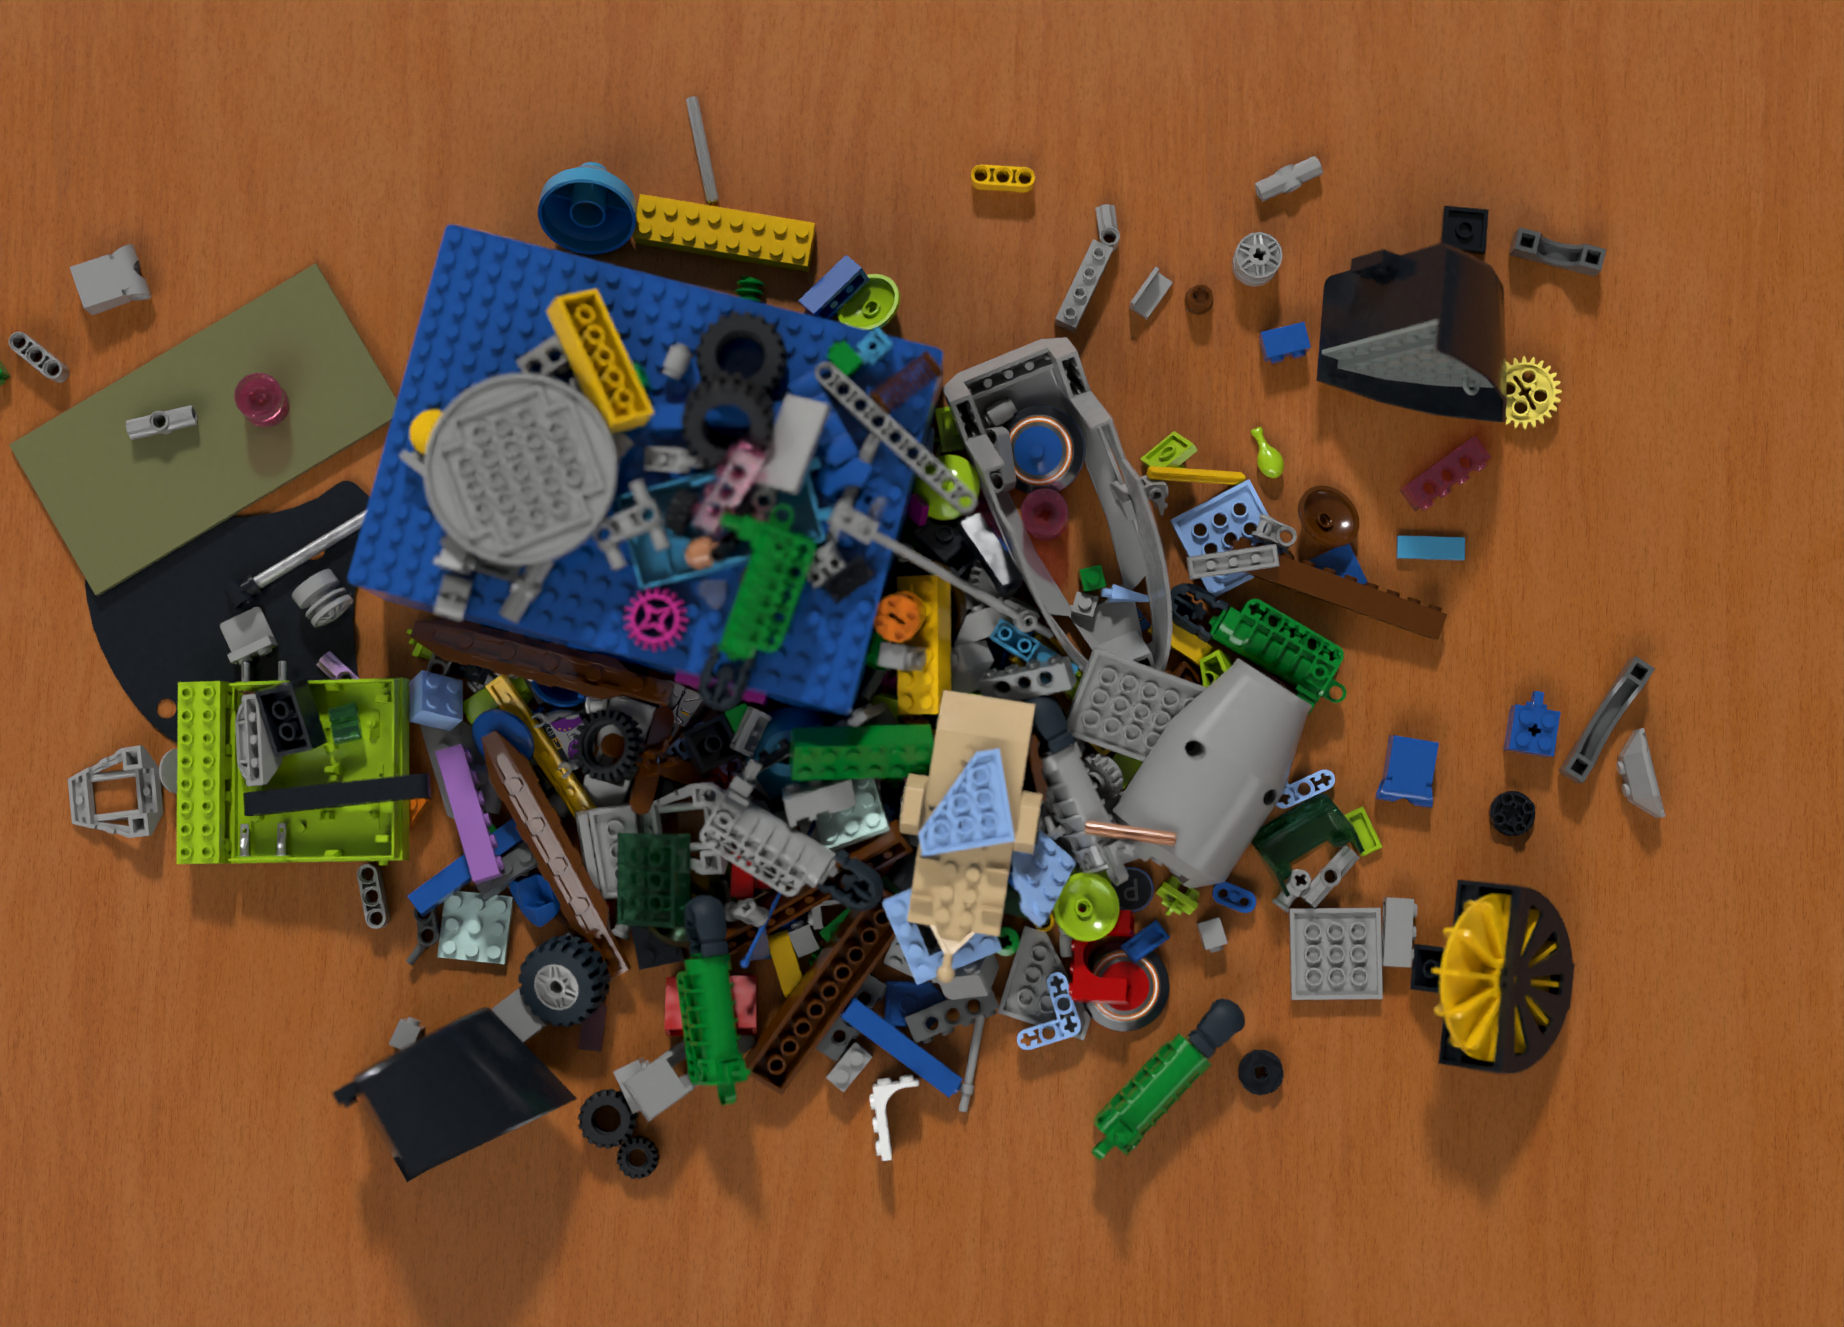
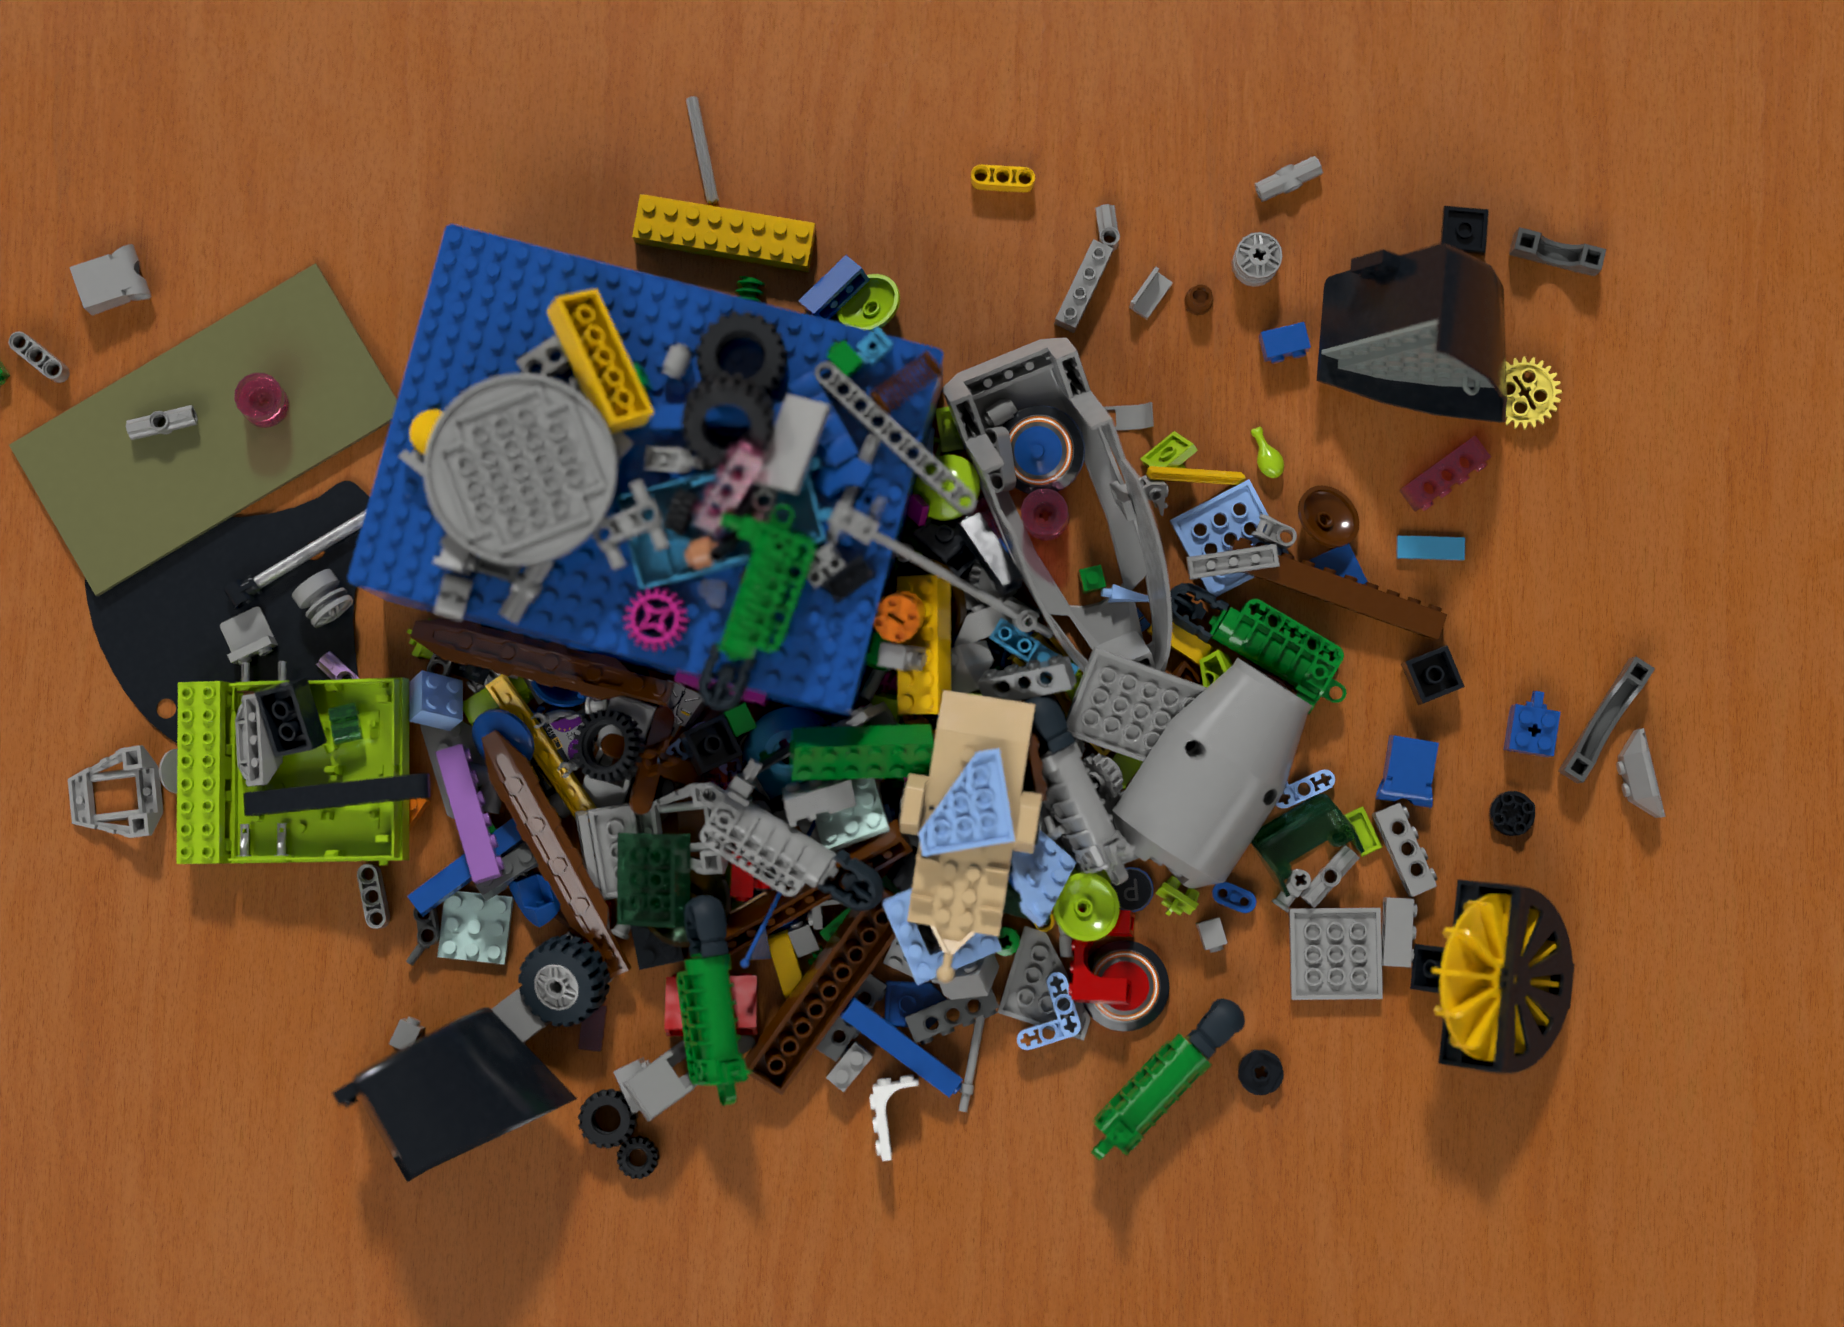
(587, 209): dark azure cone -> none
(747, 911): light grey connector -> none
(750, 731): light grey hinge -> none
(1084, 605): light grey plate -> none
(1130, 833): nougat axle -> none
(1133, 416): none -> light grey piece
(1145, 941): blue tile -> none
(1413, 884): none -> light grey brick
(1432, 675): none -> black brick

